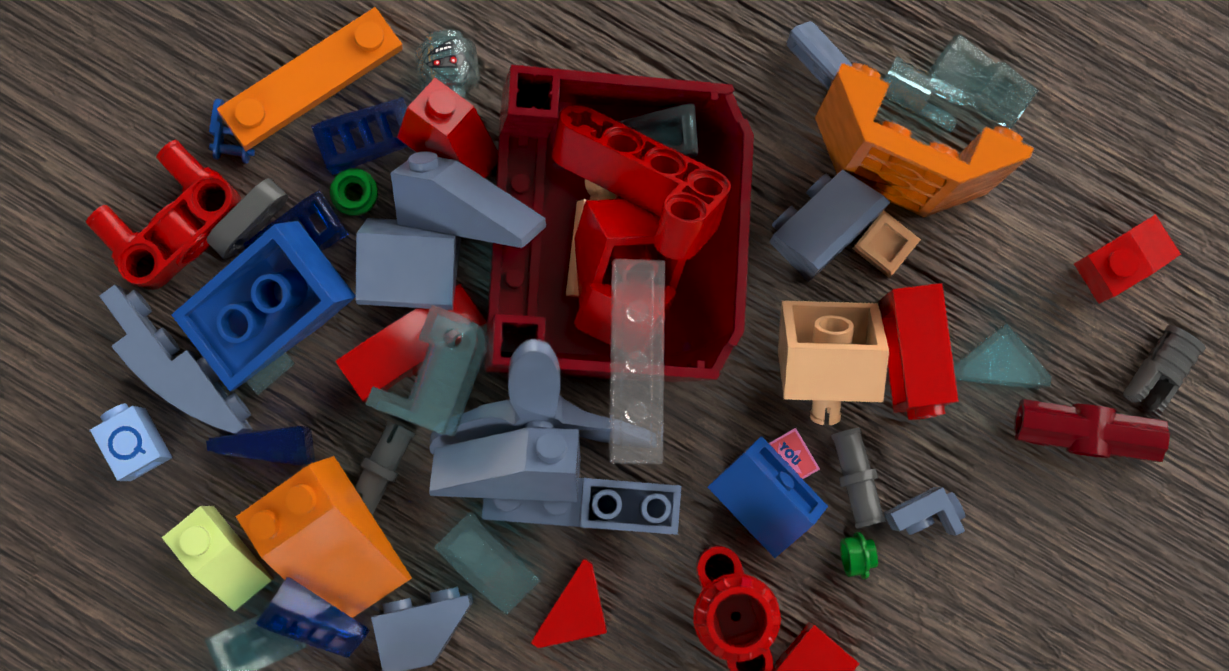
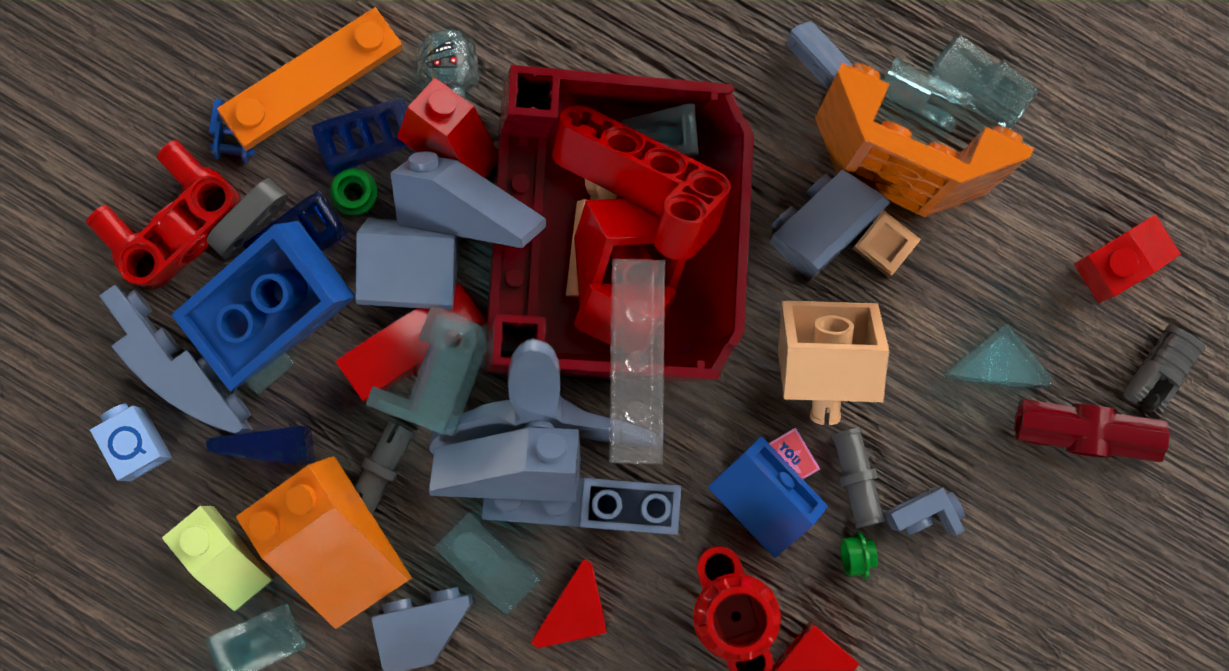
(311, 620): clear blue slope -> none
(919, 351): red window -> none

